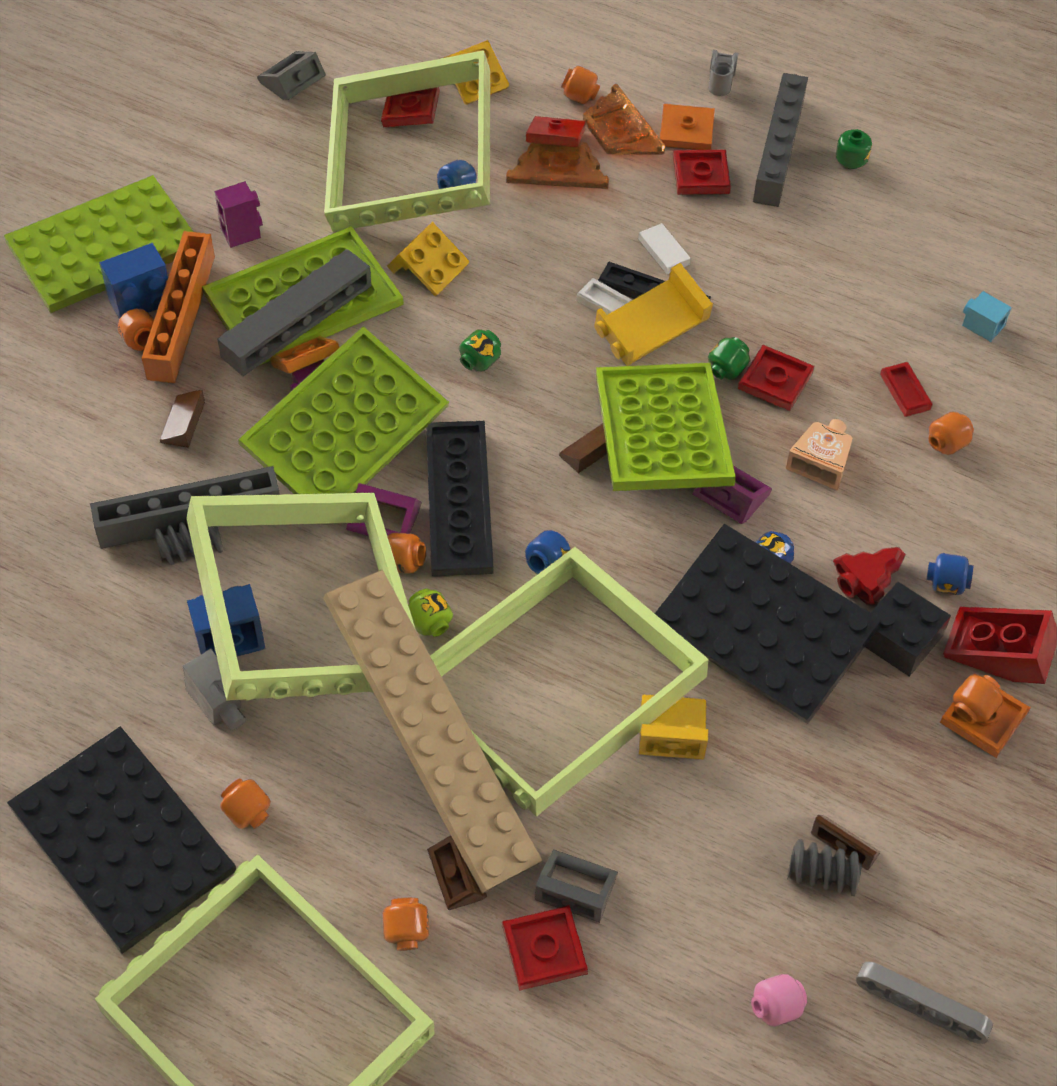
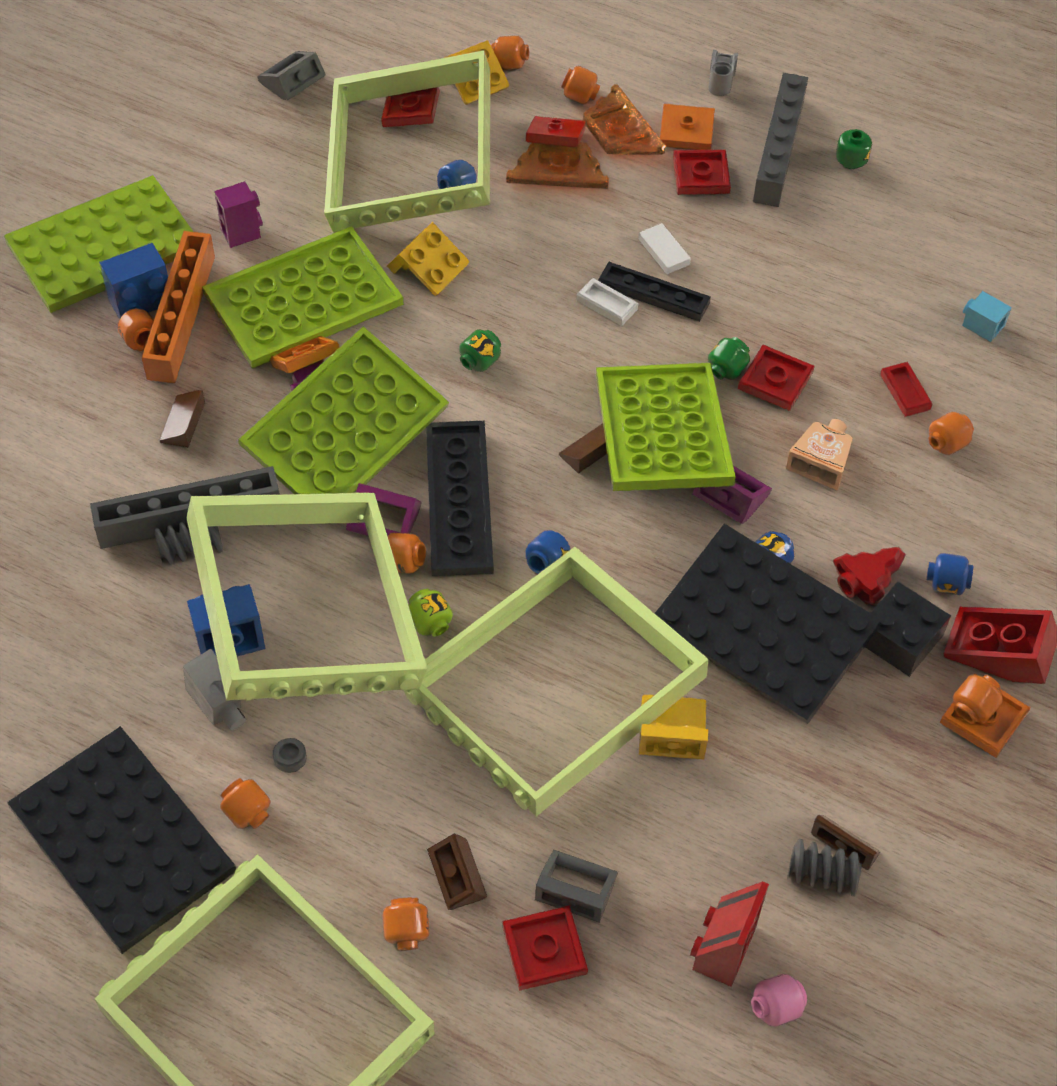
(289, 755): none -> dark grey tile
(294, 312): dark grey brick -> none
(432, 731): tan plate -> none
(511, 52): none -> orange head
(654, 317): yellow panel -> none
(728, 933): none -> red slope
(924, 1002): light grey beam -> none

